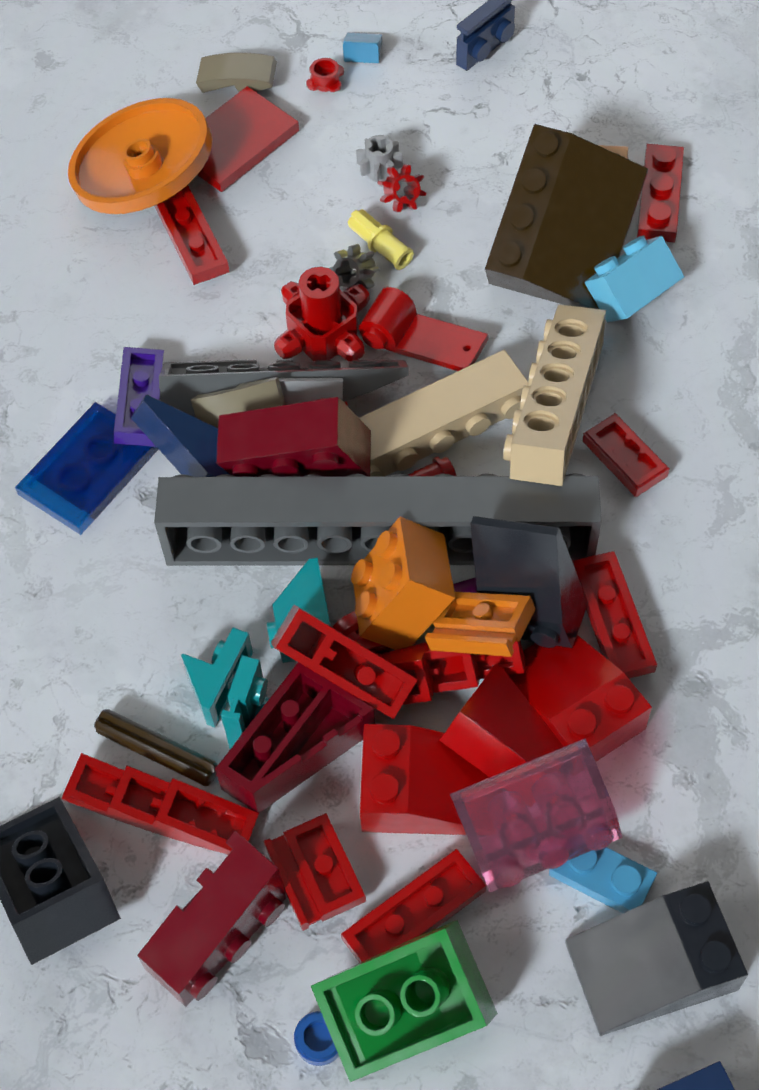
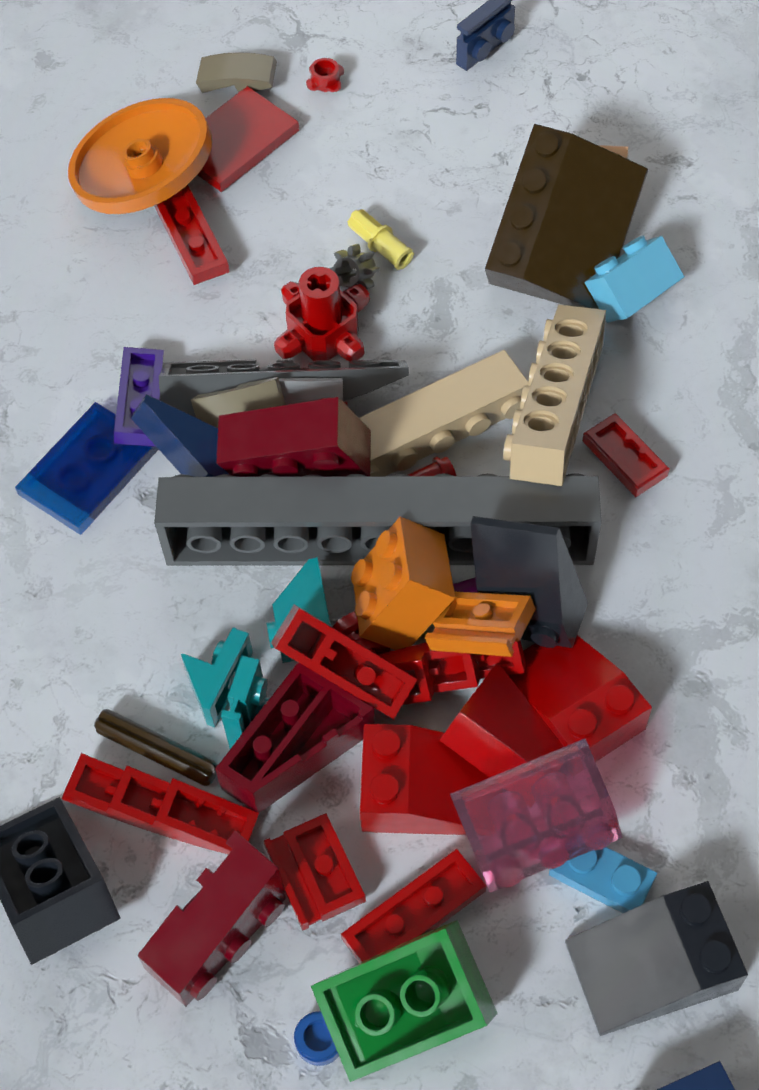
(362, 47): dark azure slope -> none
(378, 156): light grey gear -> none
(398, 328): red door -> none
(412, 190): red gear -> none
(614, 615): red plate -> none
(661, 192): red plate -> none

